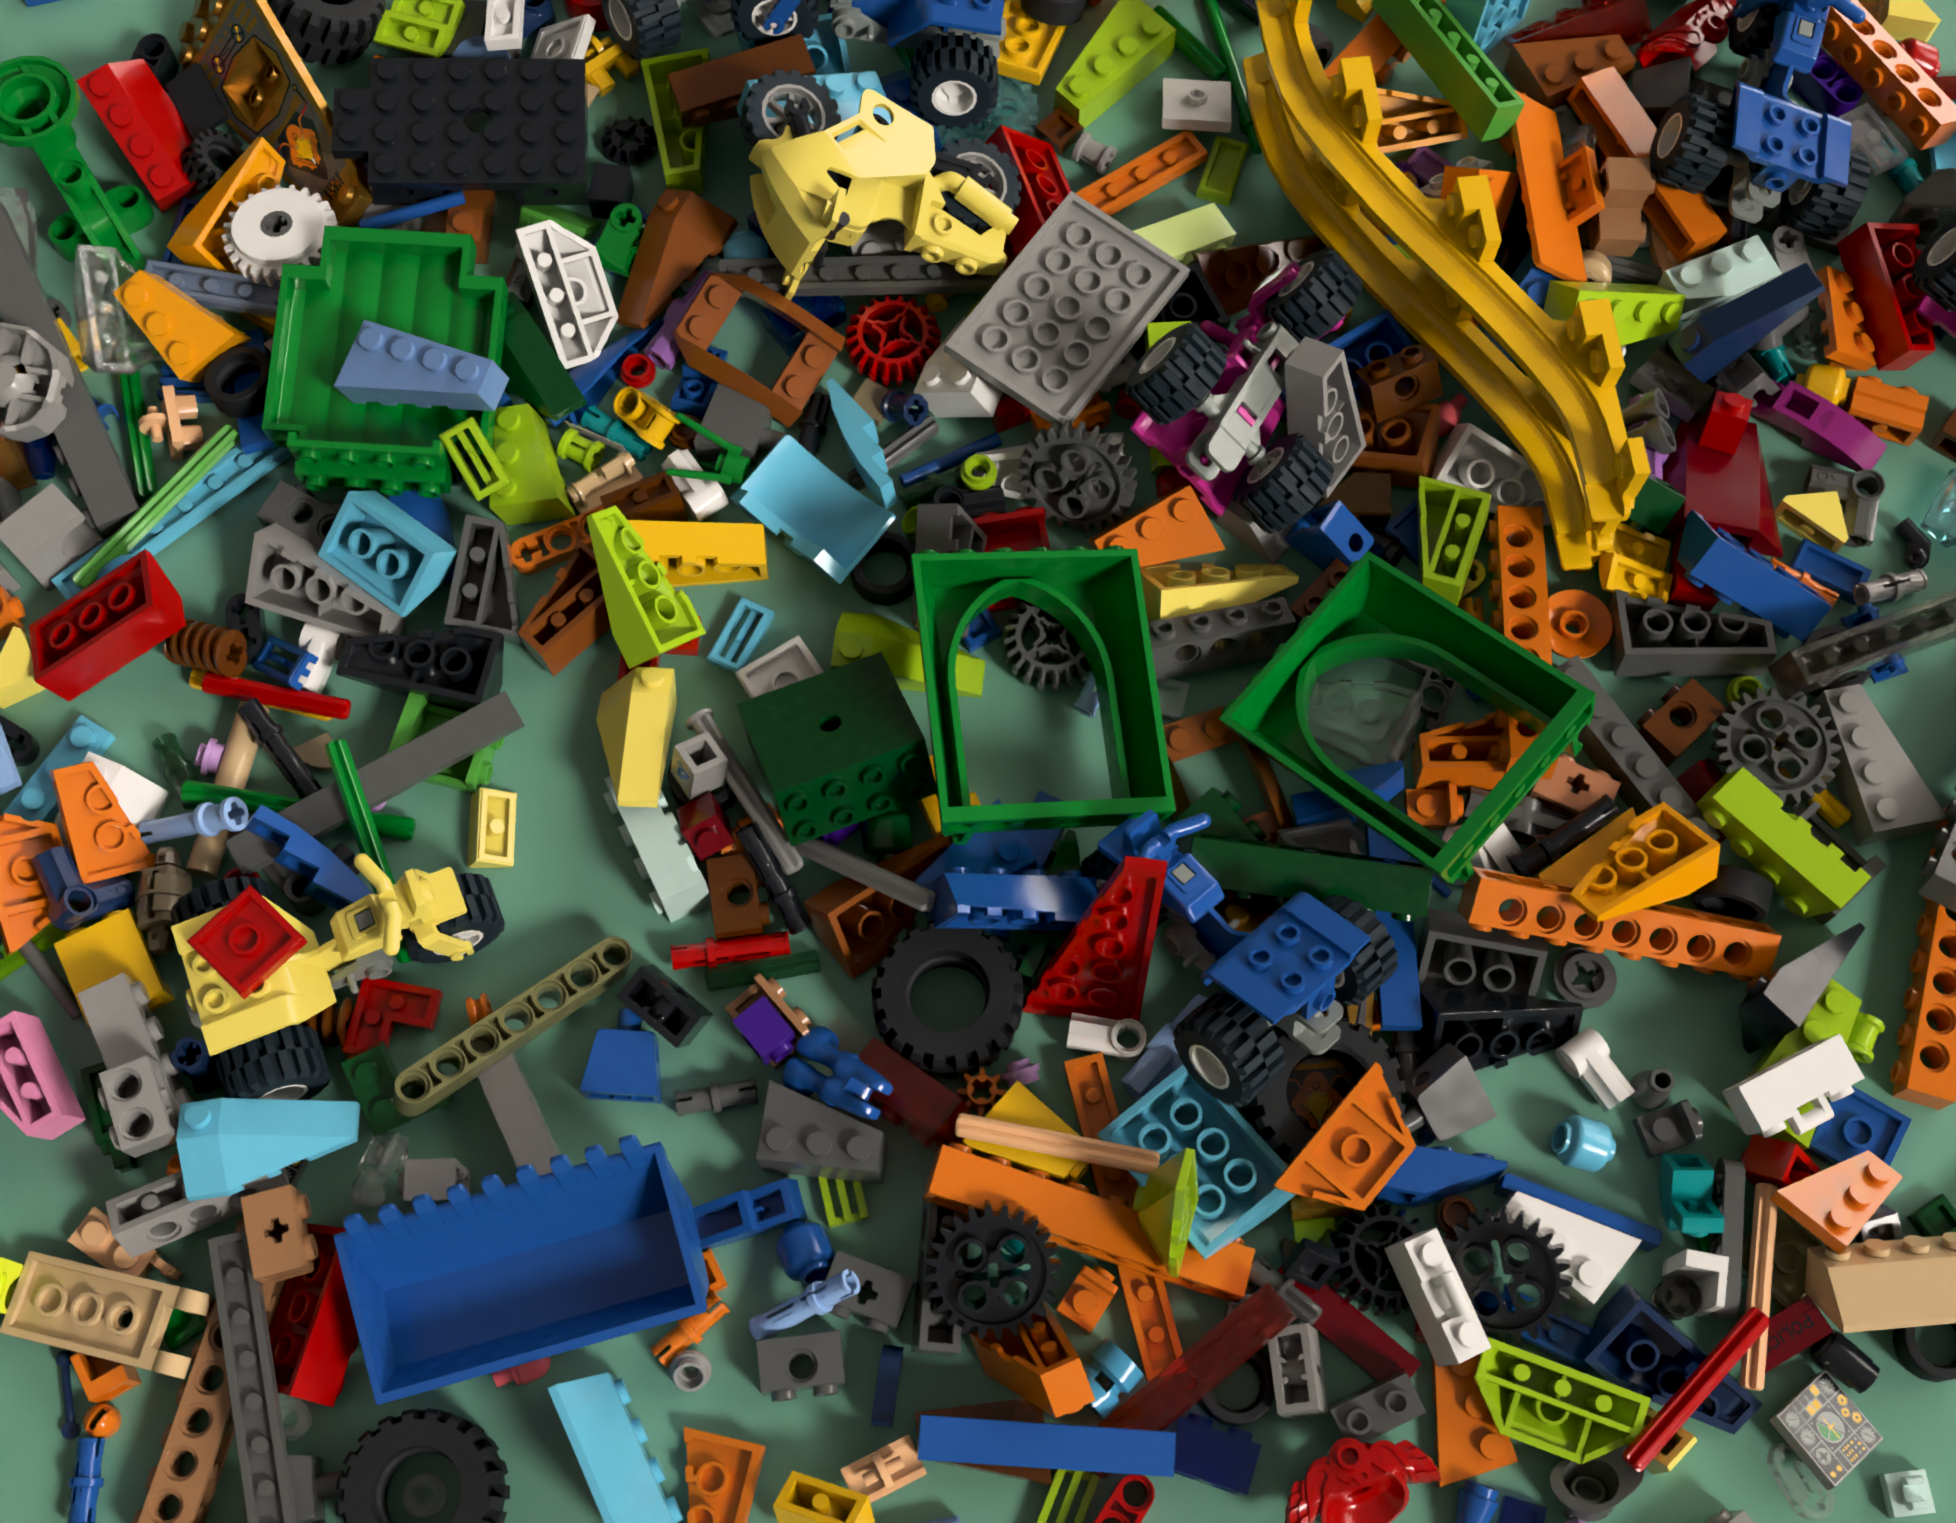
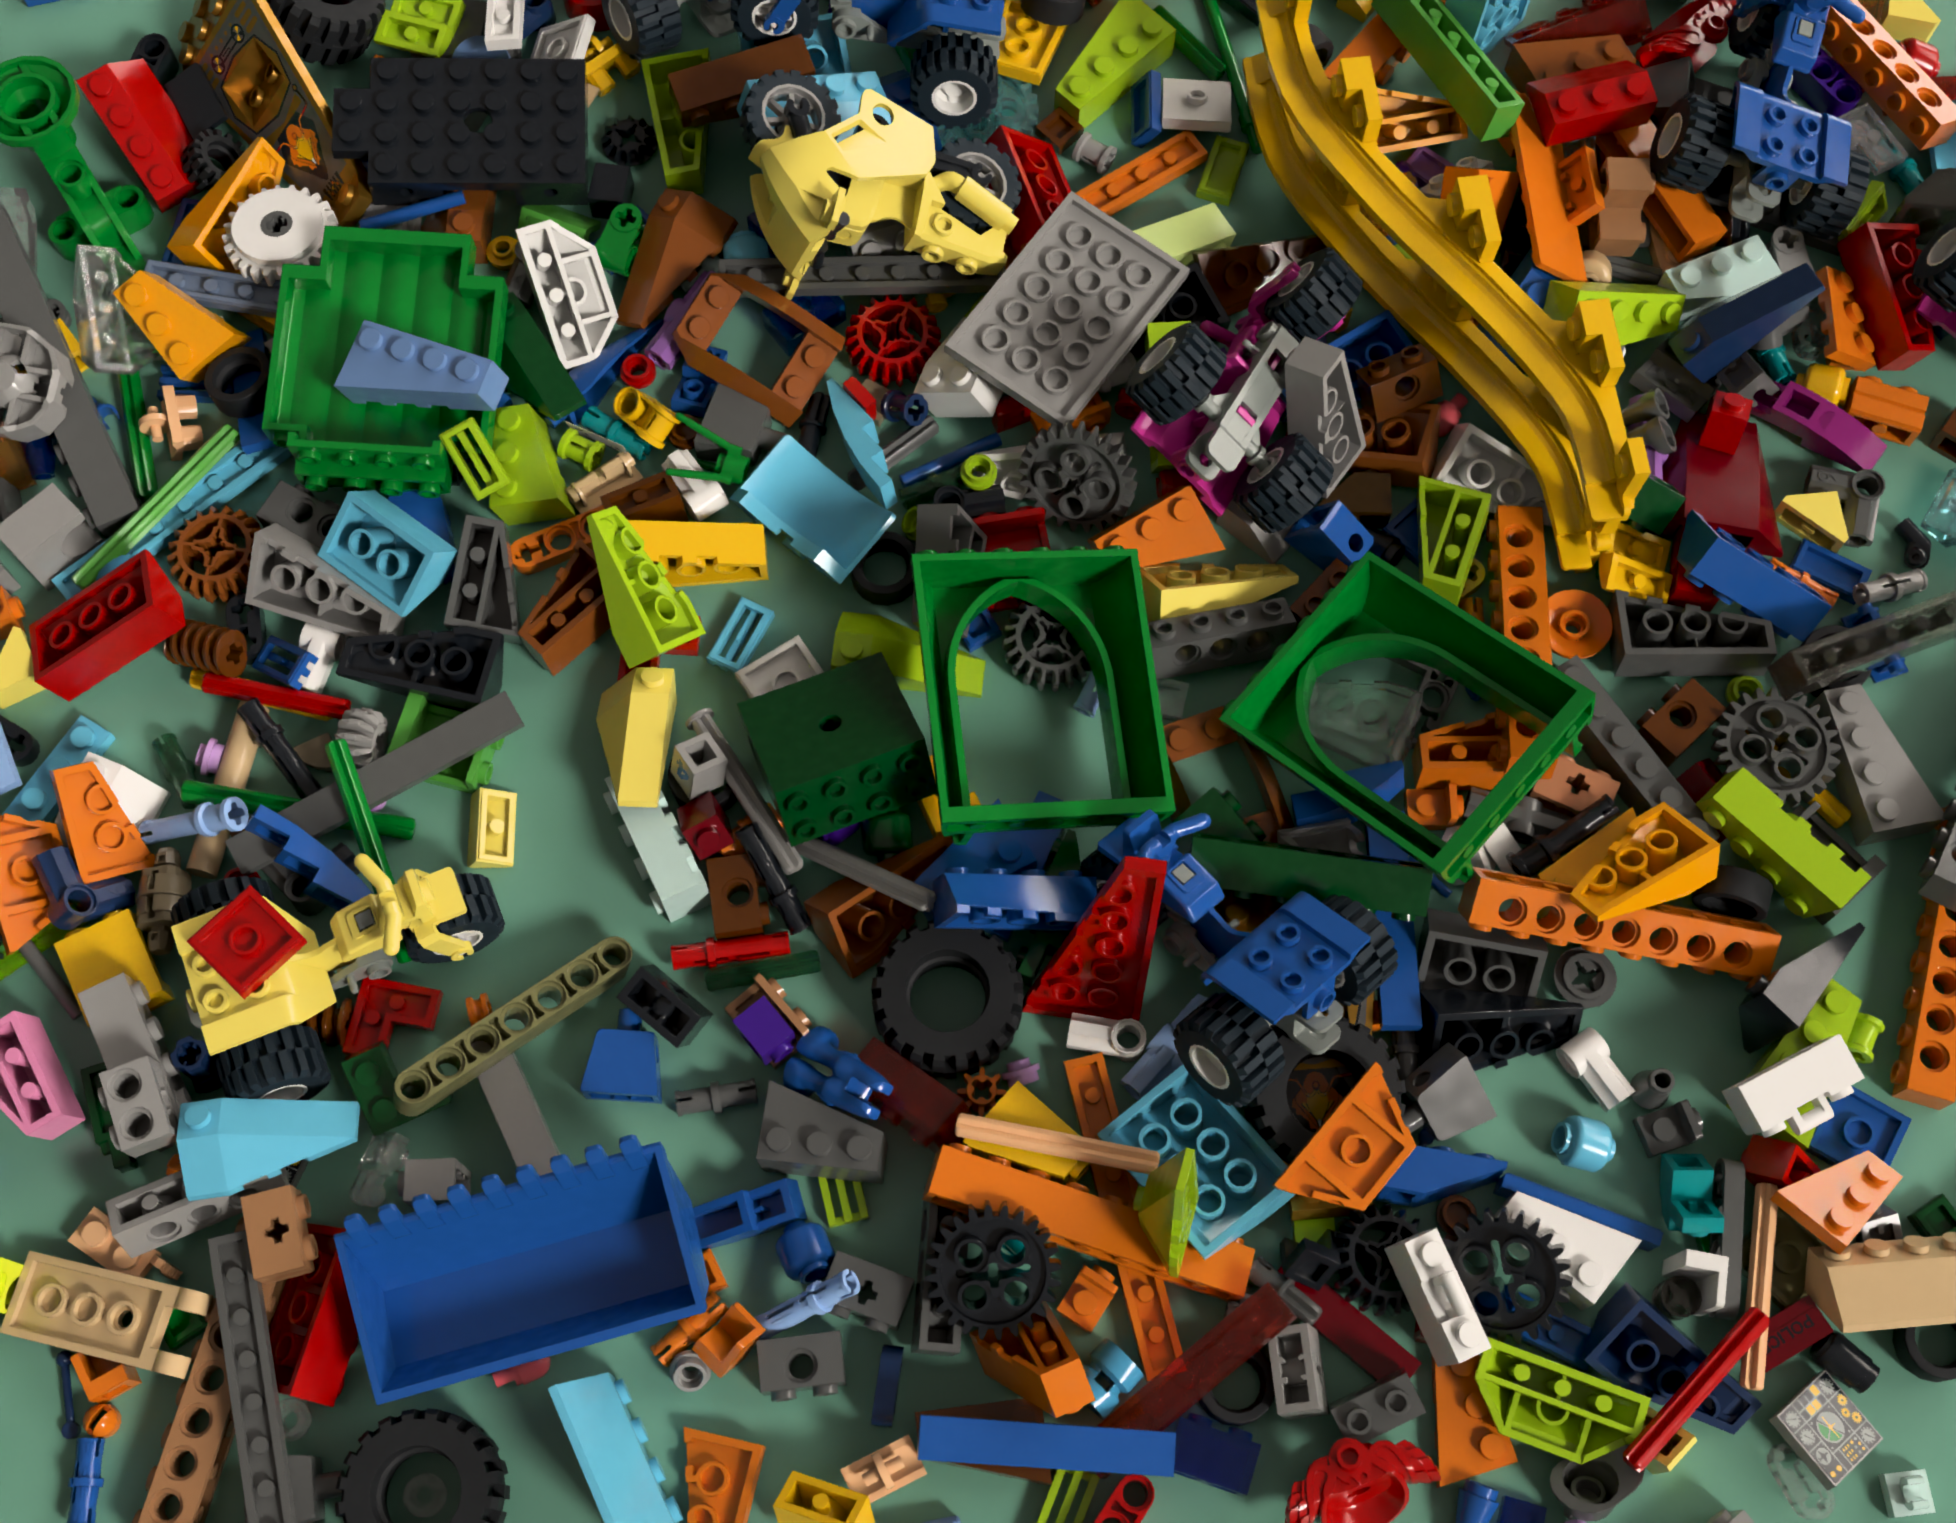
(212, 543): none -> dark orange gear
(365, 734): none -> light grey gear
(501, 260): none -> yellow plate
(729, 1340): none -> orange panel
(861, 396): none -> red tile
(1146, 109): none -> tile
(1592, 101): none -> red slope
(1871, 209): none -> lime tile

